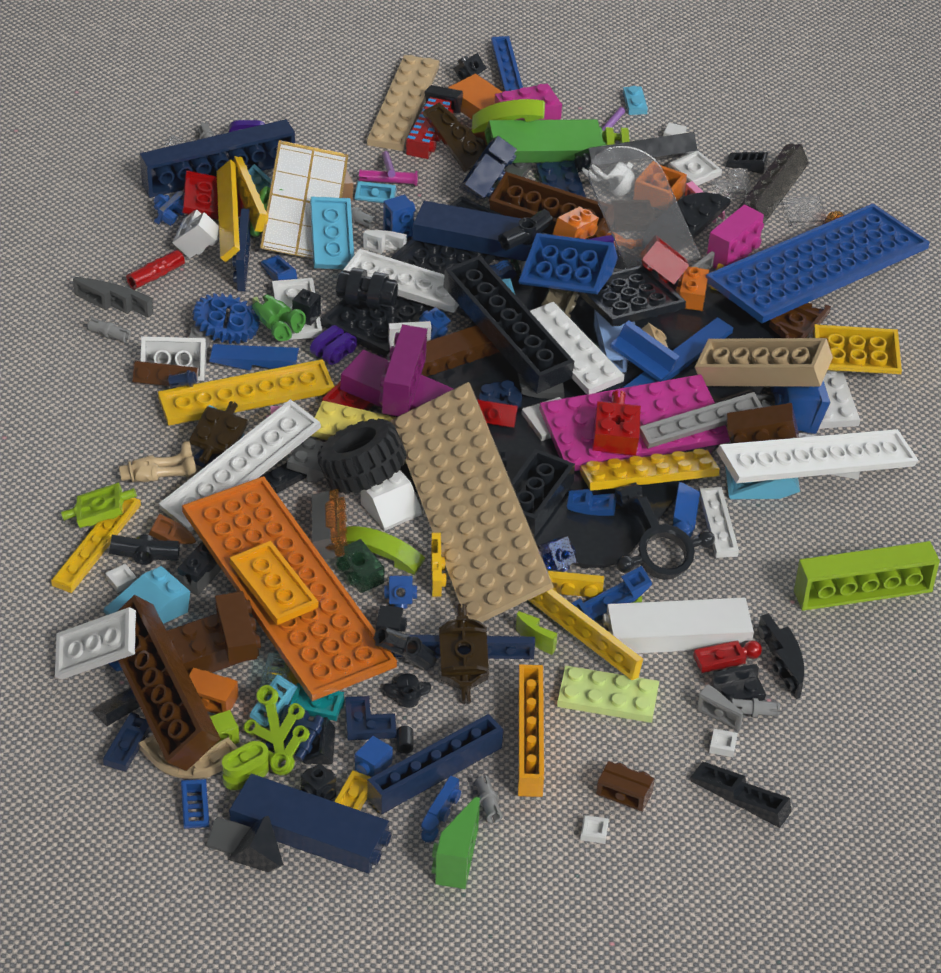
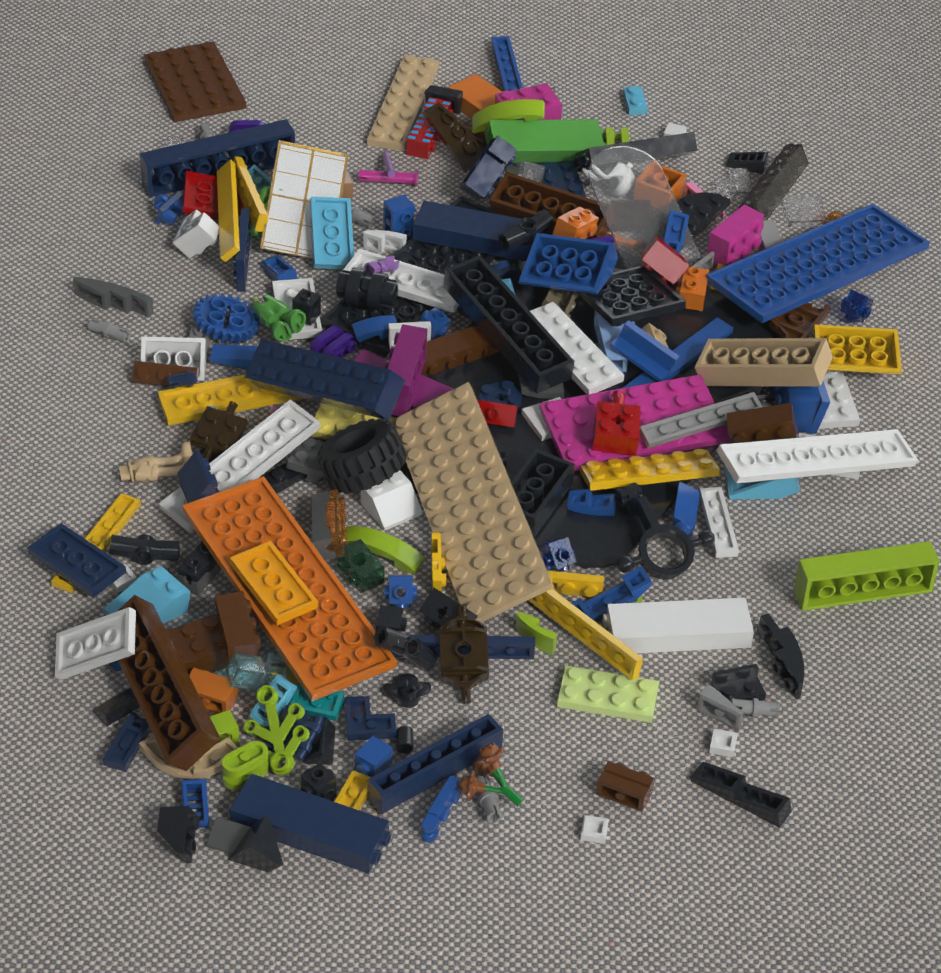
(76, 560): none -> dark blue plate
(99, 505): lime plate -> none
(155, 269): red axle -> none
(170, 530): dark orange plate -> none
(178, 828): none -> black slope
(194, 81): none -> reddish brown plate
(195, 478): none -> dark blue slope
(245, 671): none -> clear light blue brick
(325, 379): none -> dark blue brick
(373, 326): none -> blue slope
(374, 192): medium azure slope -> none
(381, 266): none -> medium lavender piece
(438, 605): none -> black brick
(456, 848): bright green slope -> none
(466, 66): black brick -> none
(488, 764): none -> dark orange plant
(530, 731): light orange brick -> none
(531, 171): none -> clear brick
(615, 117): medium lavender bar -> none
(676, 230): none -> blue hinge
(697, 167): white plate -> none
(726, 655): red plate -> none
(770, 234): none -> light grey slope
(856, 306): none -> clear blue brick

